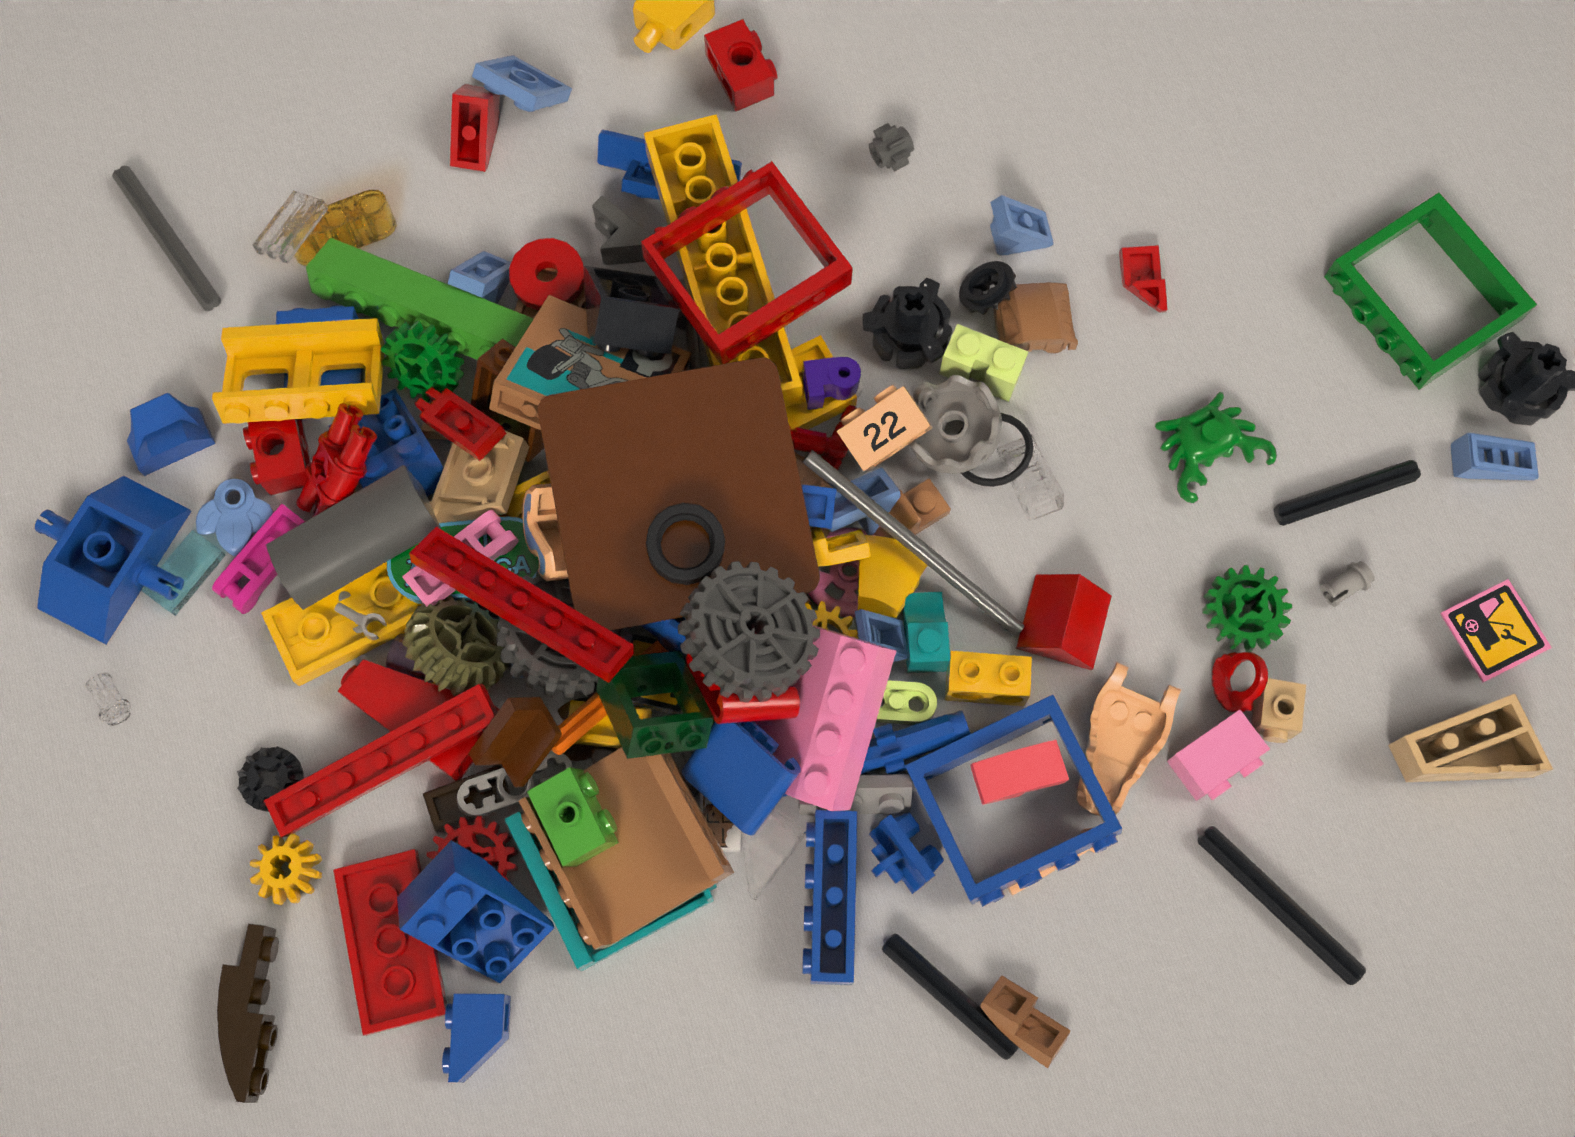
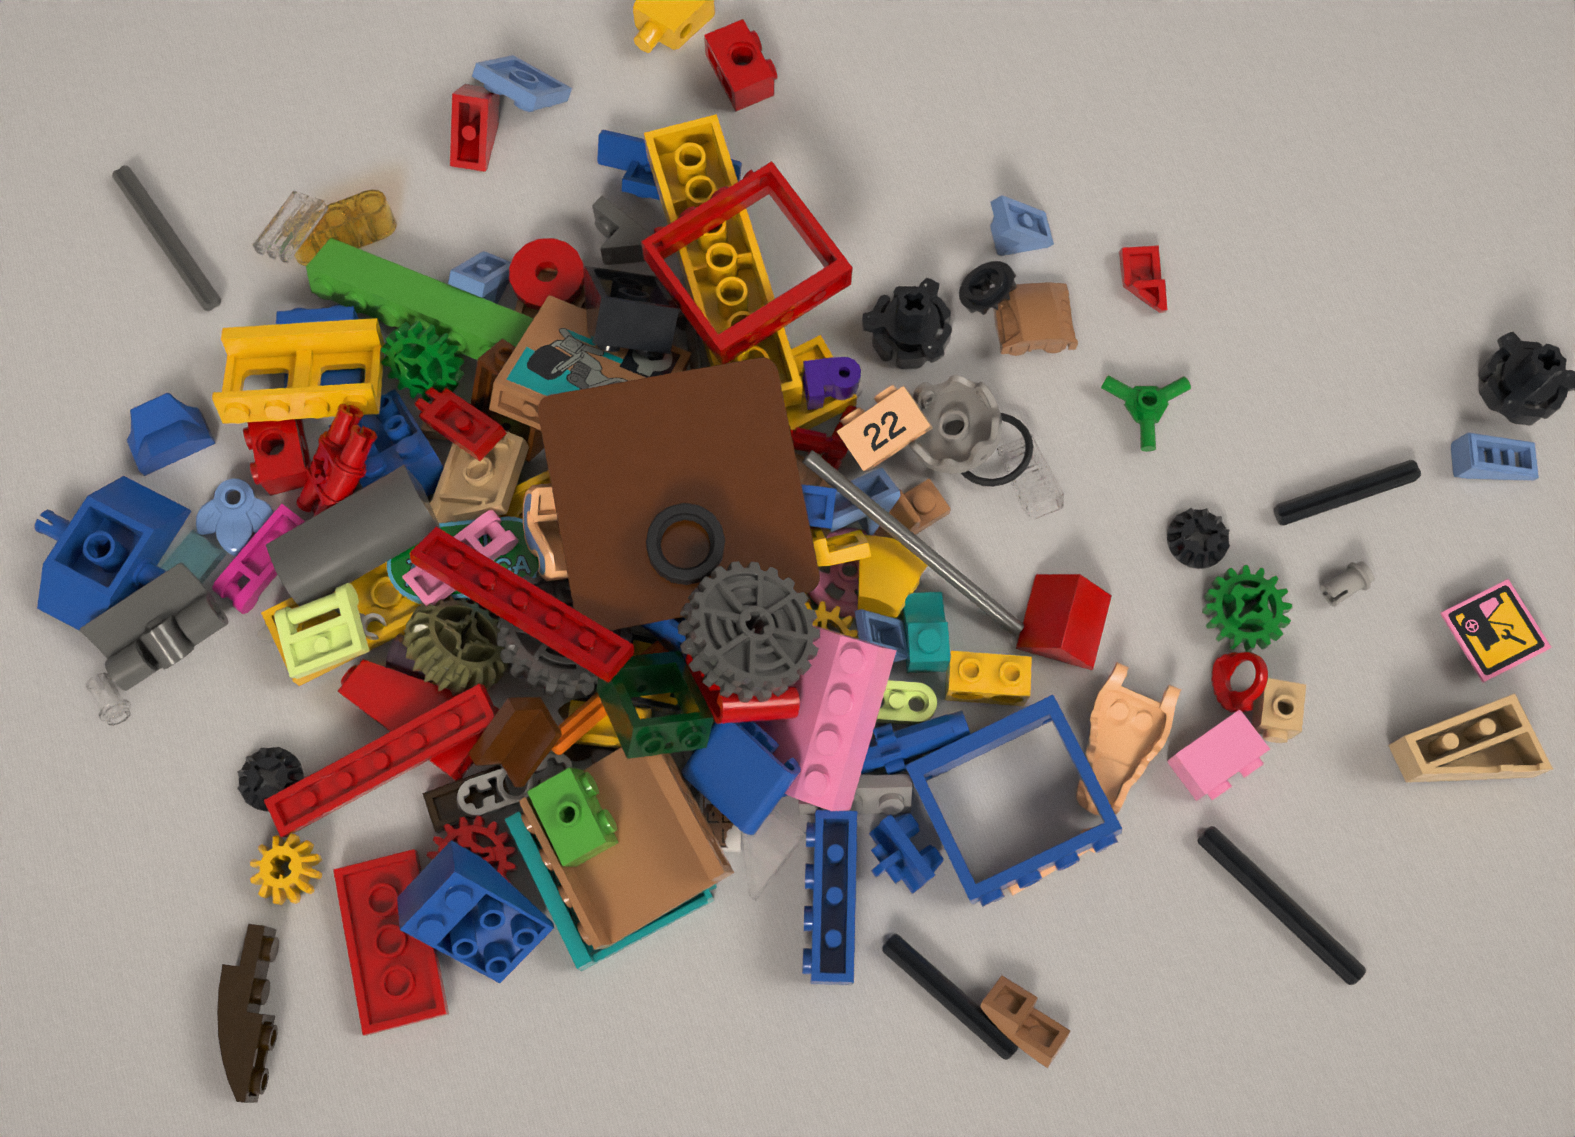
(155, 626): none -> dark grey panel
(326, 642): none -> yellowish green plate
(477, 1031): blue slope -> none
(891, 147): dark grey gear -> none
(985, 360): yellowish green brick -> none
(1019, 772): coral slope -> none
(1146, 404): none -> green piece
(1190, 552): none -> black gear
(1208, 436): green animal -> none
(1470, 257): green window -> none

